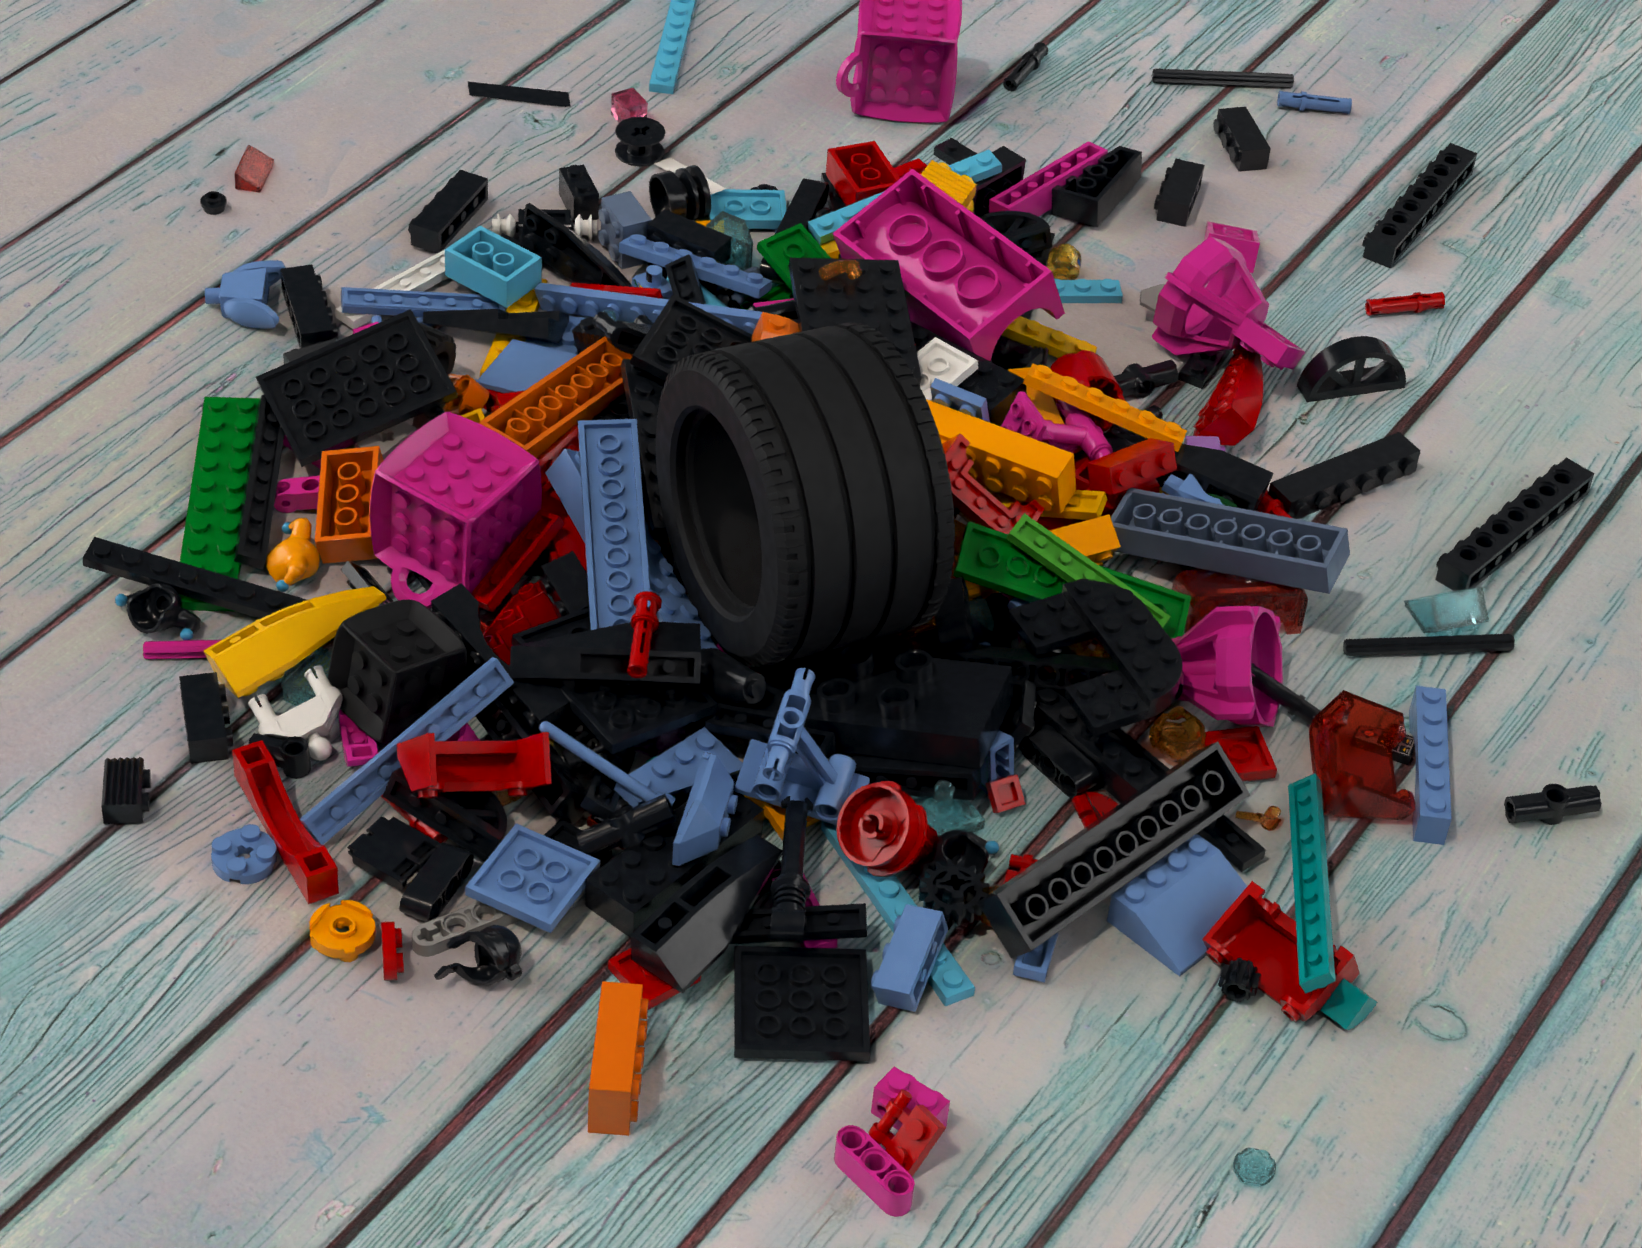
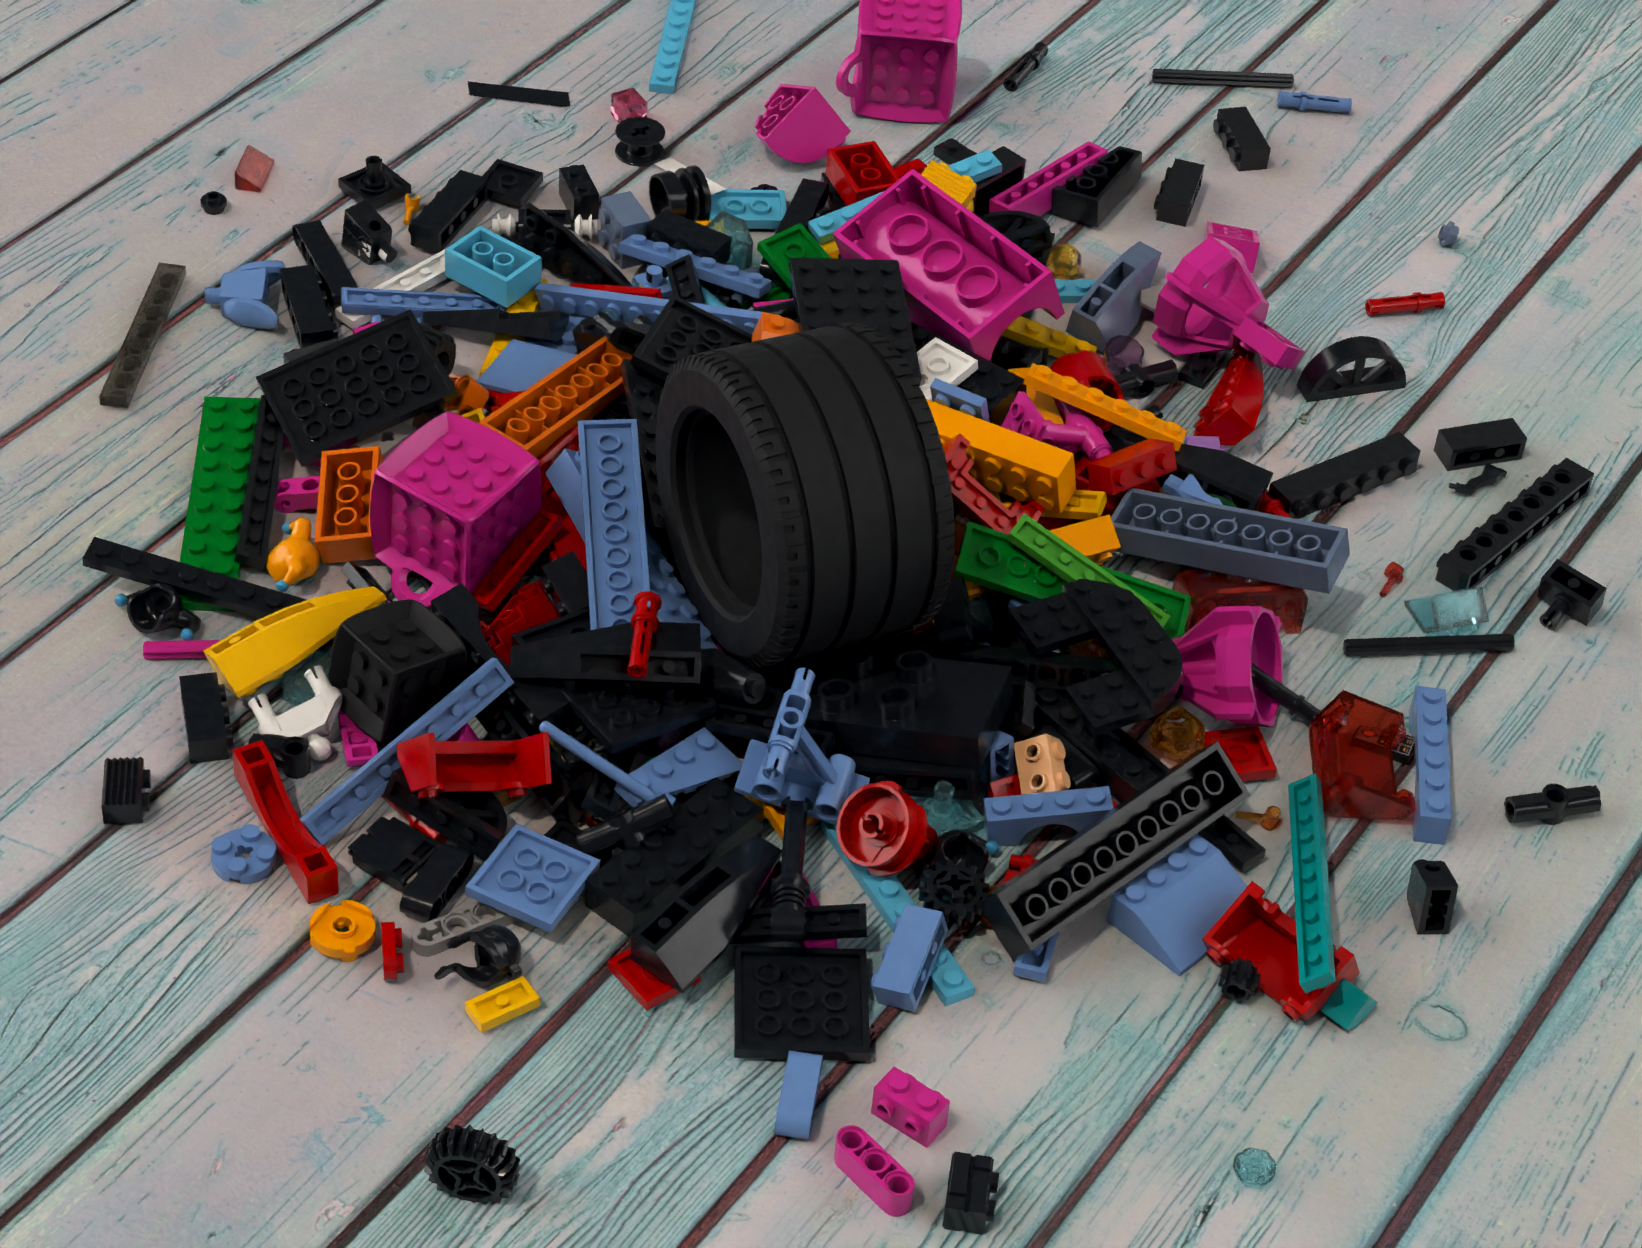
(142, 336): none -> clear smoke plate
(320, 251): none -> black beam
(367, 234): none -> black torso
(374, 183): none -> black plate
(411, 205): none -> light orange hand
(472, 1164): none -> black gear
(502, 1004): none -> yellow plate
(511, 182): none -> black plate
(617, 1058): orange brick -> none
(706, 812): medium blue wedge -> none
(798, 1095): none -> medium blue beam
(800, 124): none -> dark pink brick
(839, 267): clear orange arm -> none
(915, 1136): red plate -> none
(969, 1192): none -> black brick
(1014, 816): none -> medium blue arch
(1041, 765): none -> light nougat brick
(1114, 299): none -> sand blue wedge
(1121, 352): none -> clear purple hair
(1394, 573): none -> clear red hand
(1419, 205): black brick -> none
(1432, 886): none -> black torso
(1448, 234): none -> sand blue plate
(1480, 444): none -> black brick
(1489, 476): none -> black hair
(1569, 594): none -> black brick

